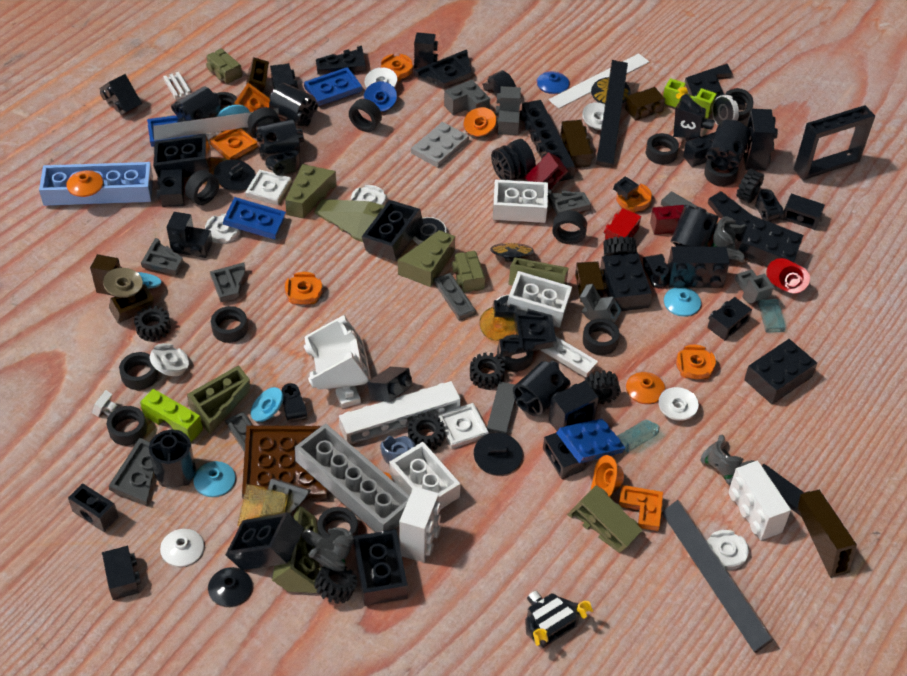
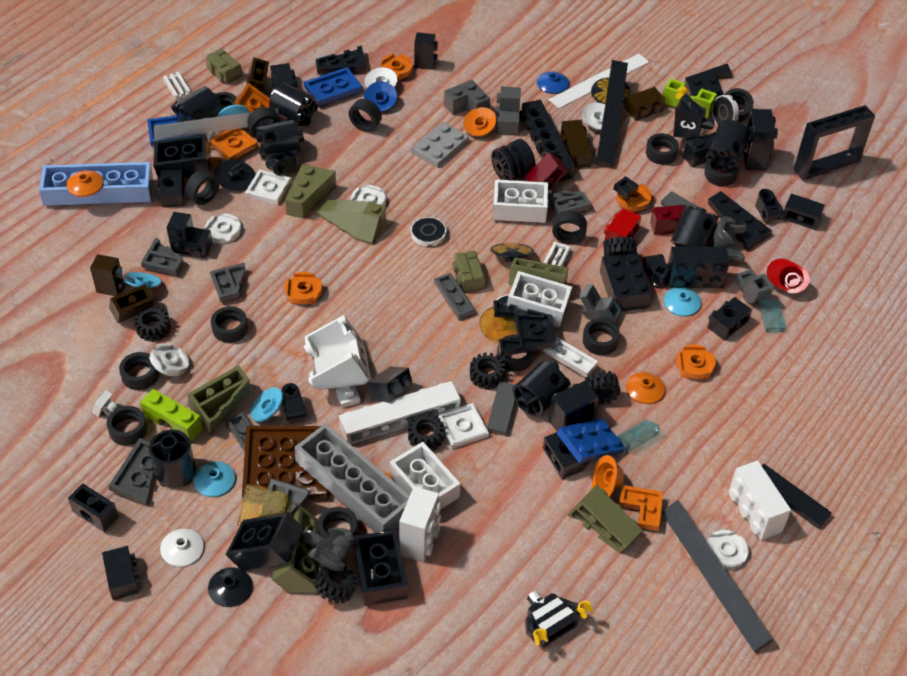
(121, 93): black brick -> none
(122, 282): dark tan dish -> none
(254, 218): blue plate -> none
(392, 230): black brick -> none
(394, 447): sand blue hair -> none
(427, 258): olive wedge -> none
(447, 70): black wing -> none
(497, 80): black brick -> none
(497, 453): black shield -> none
(561, 247): none -> white tile
(590, 273): dark brown brick -> none
(681, 398): white dish -> none
(722, 460): dark grey hair -> none
(750, 185): black tyre -> none
(768, 241): black brick -> none
(780, 371): black brick -> none
(827, 532): dark brown slope -> none

